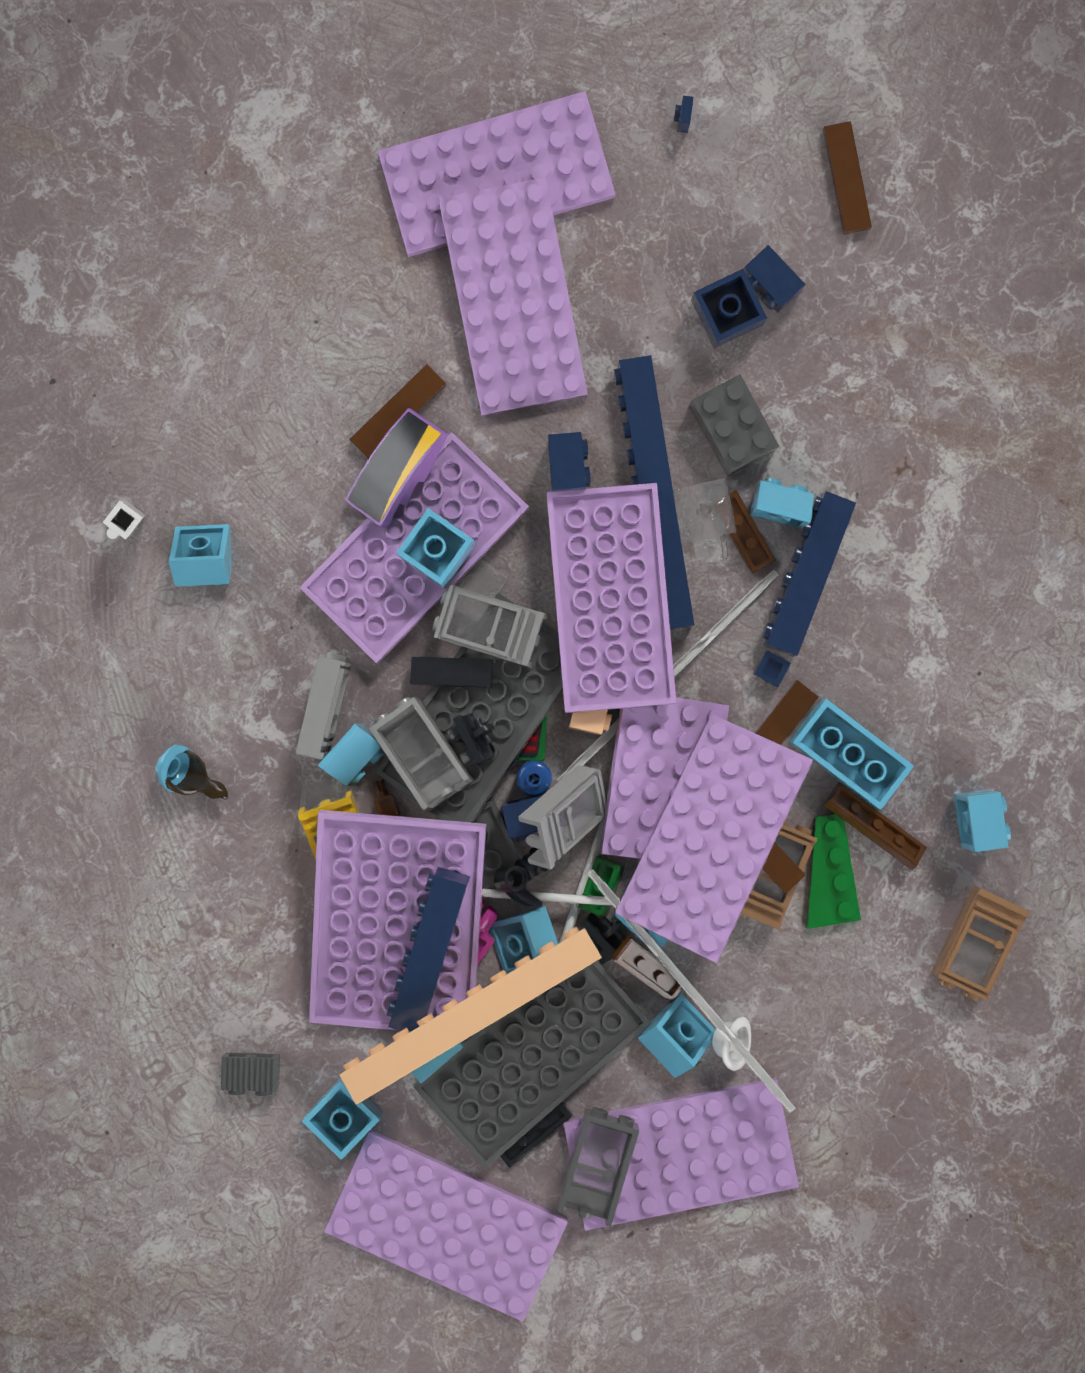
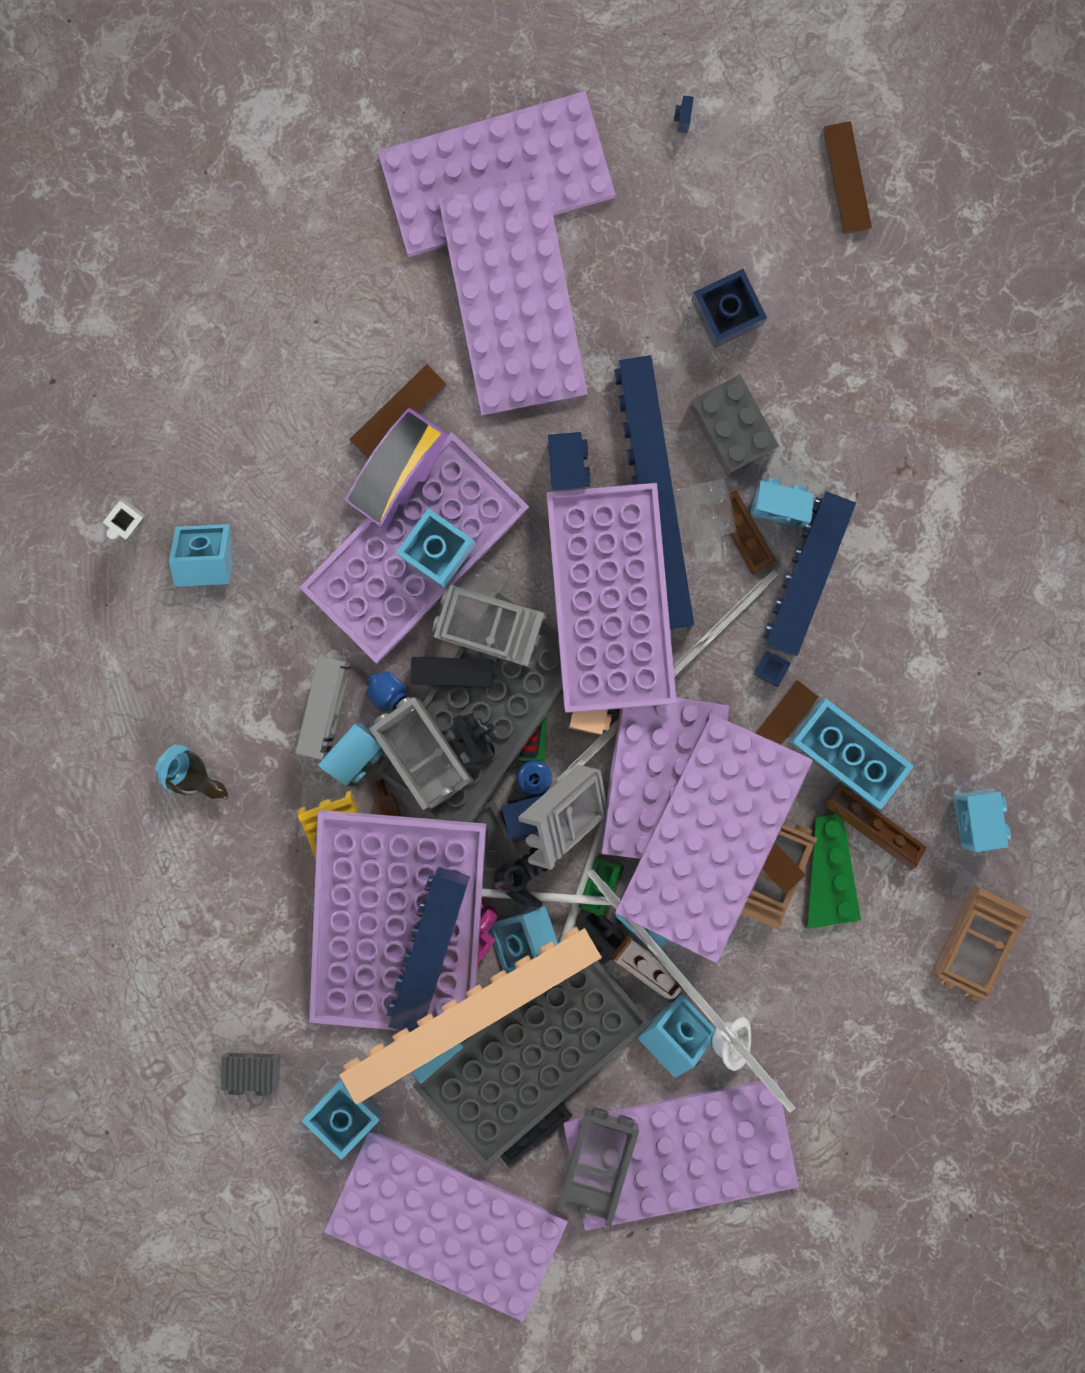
(385, 691): none -> blue head
(773, 279): dark blue brick -> none

